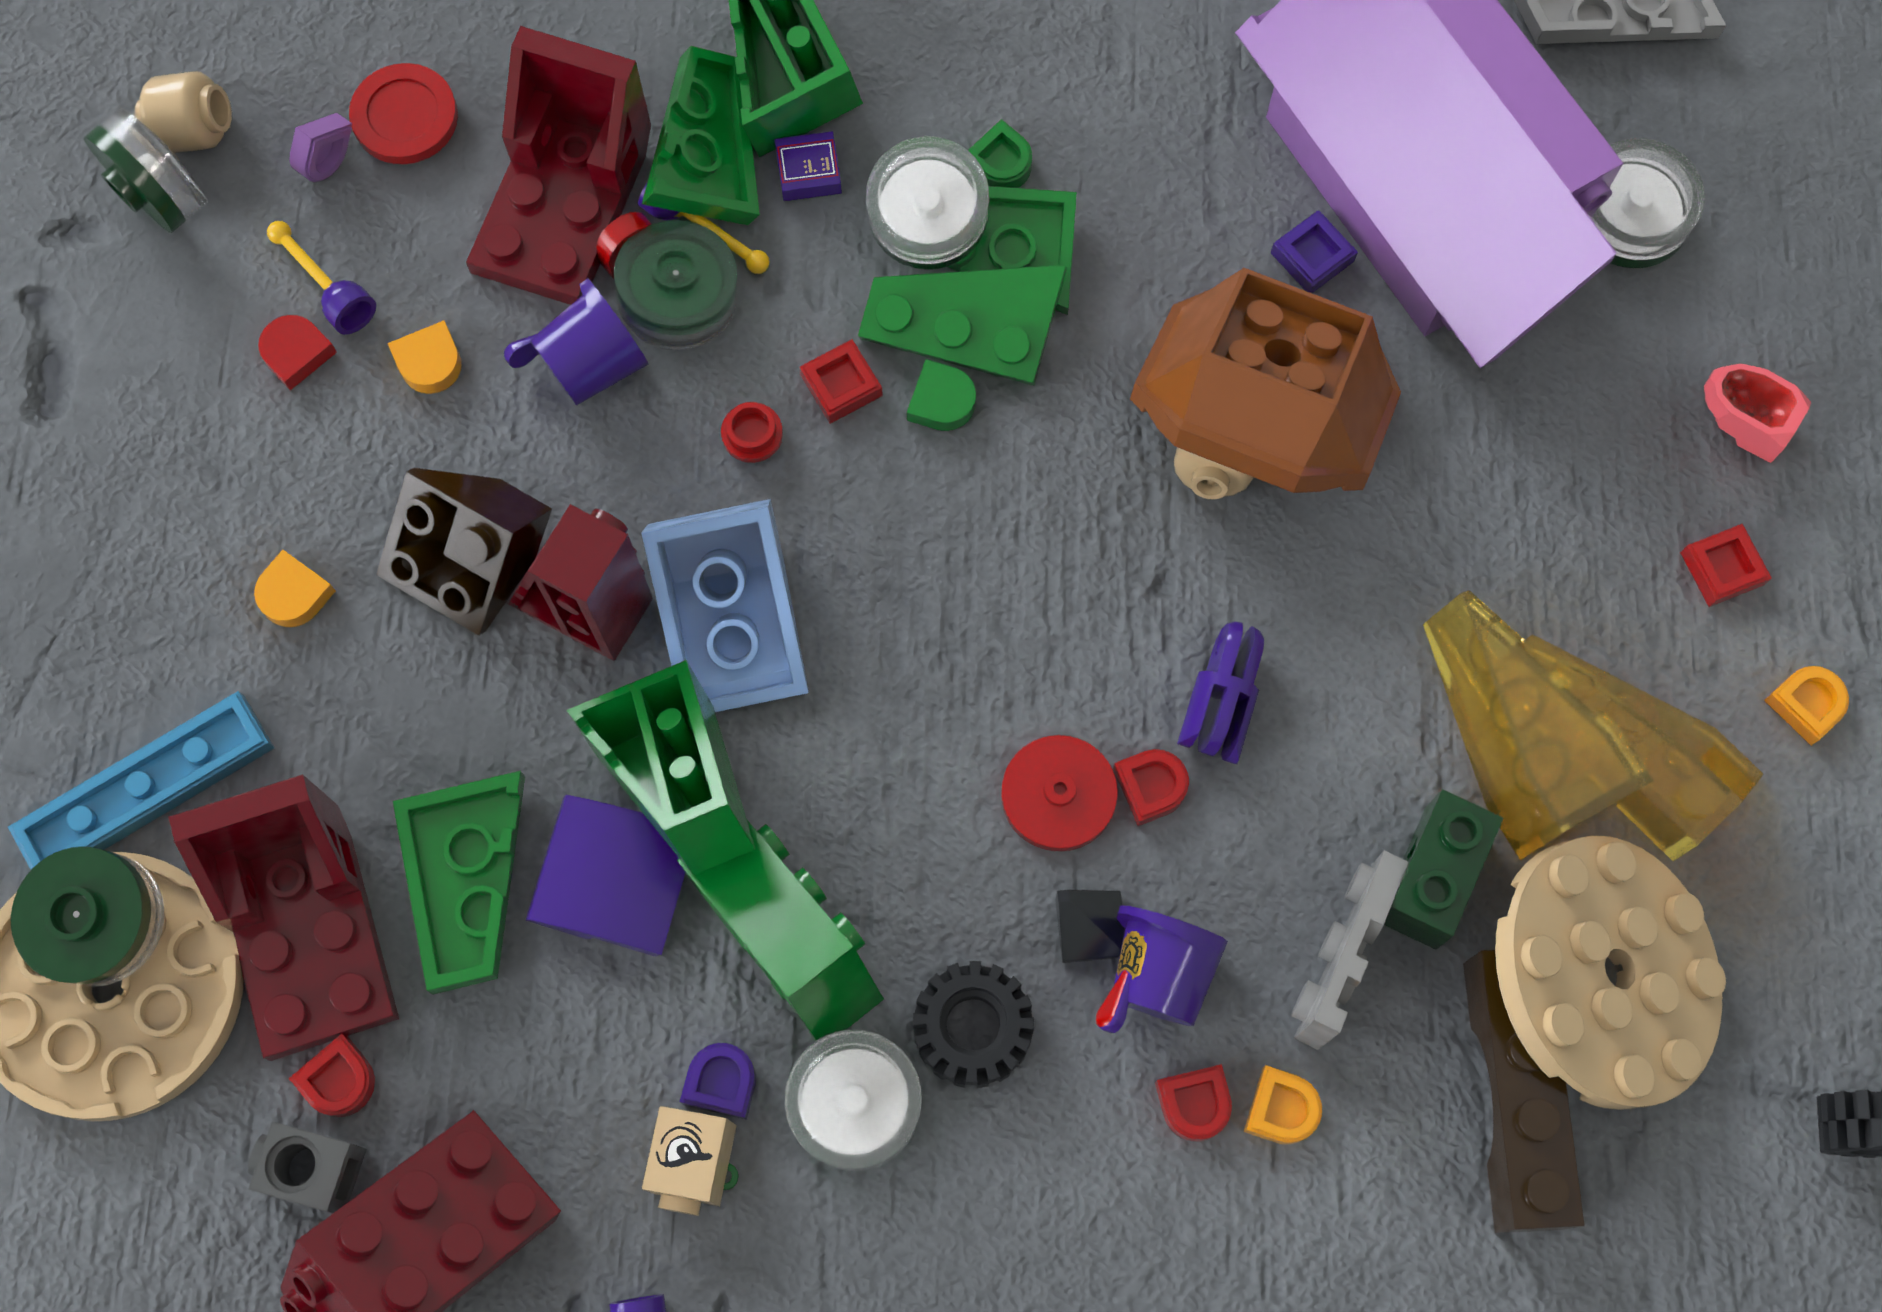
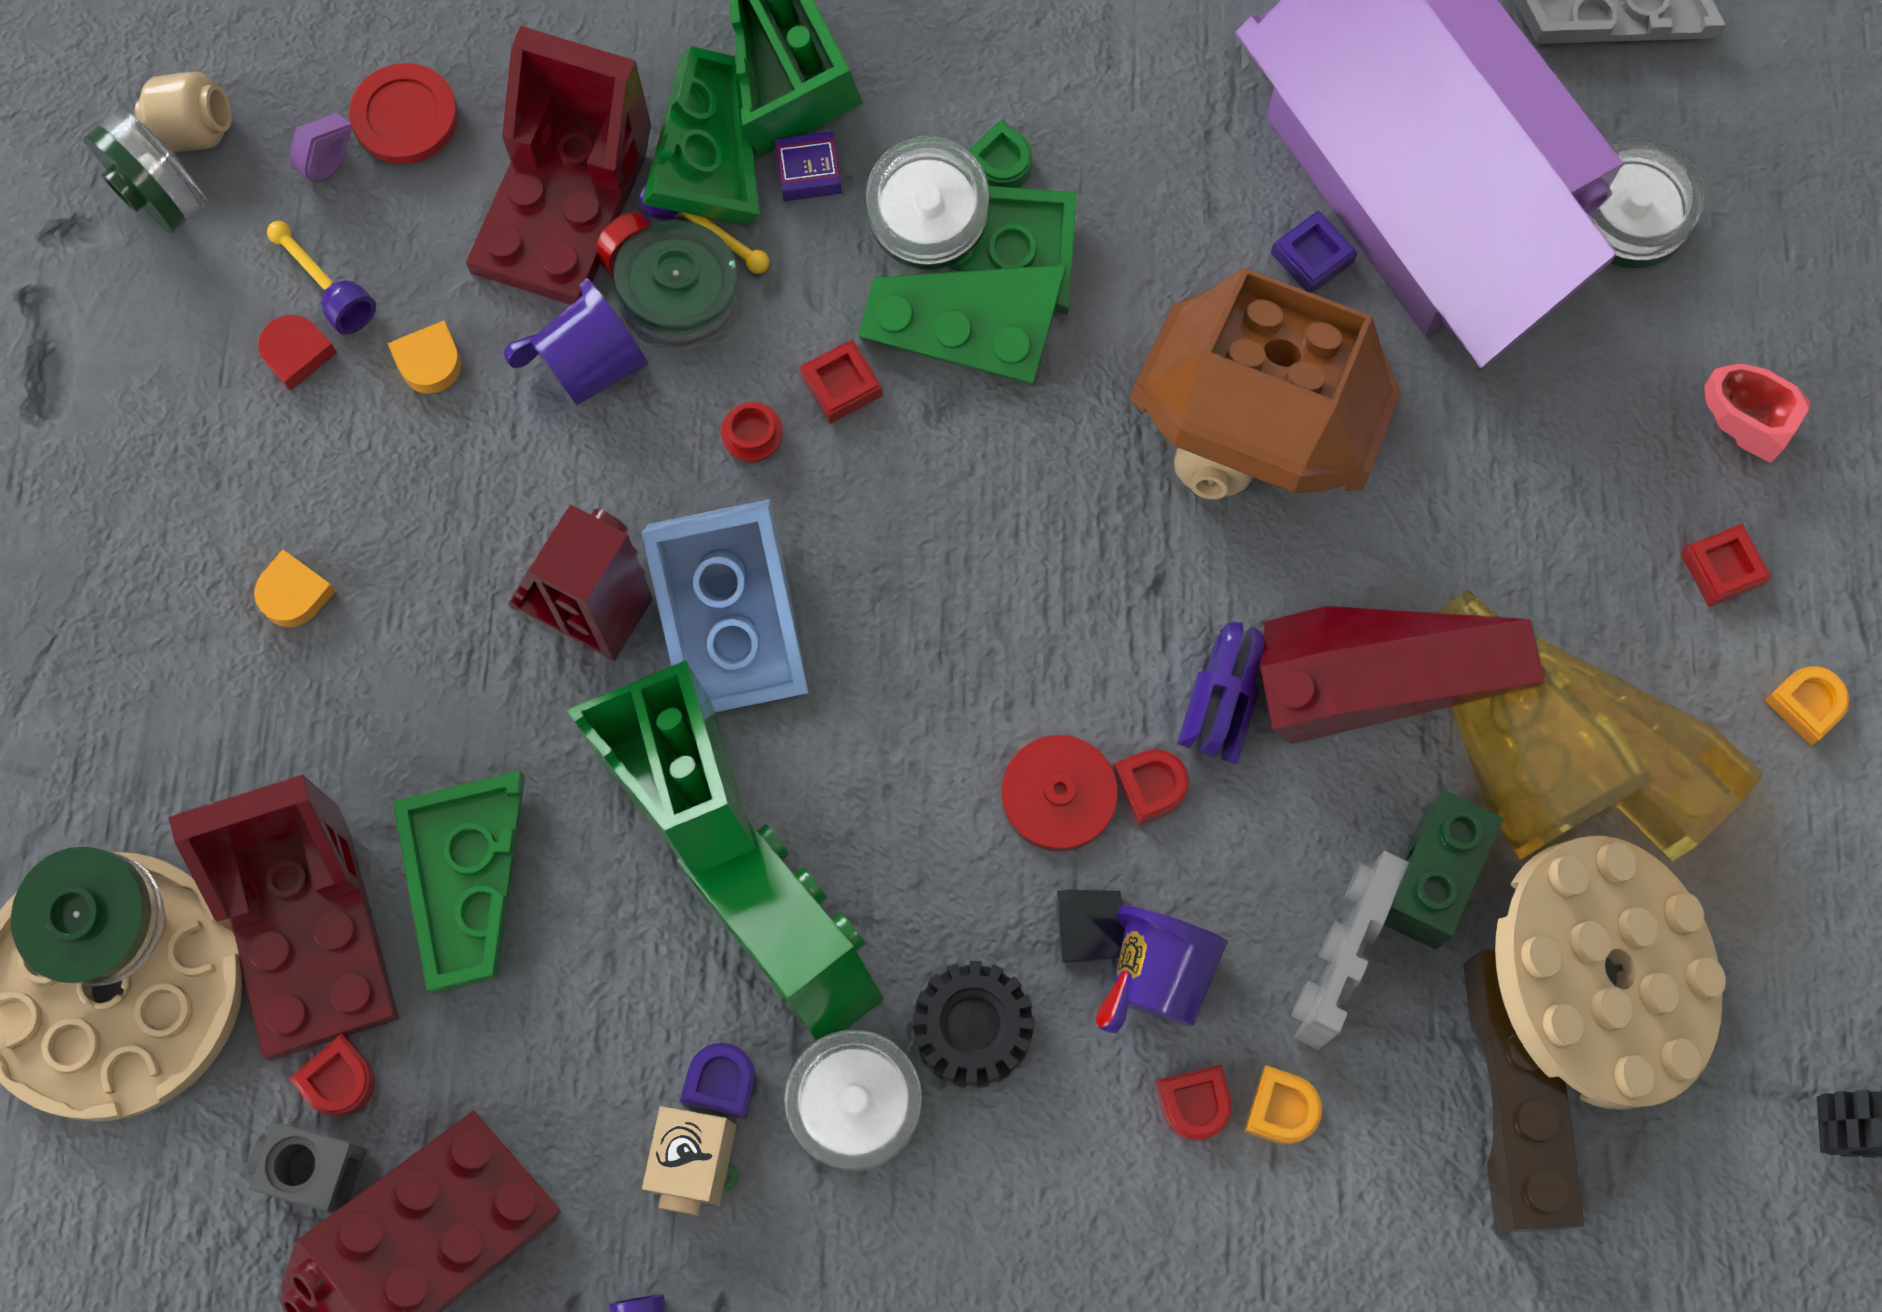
(146, 782): dark azure tile -> none
(461, 543): dark brown slope -> none
(607, 877): dark purple slope -> none
(942, 397): green tile -> none
(1372, 666): none -> dark red wedge

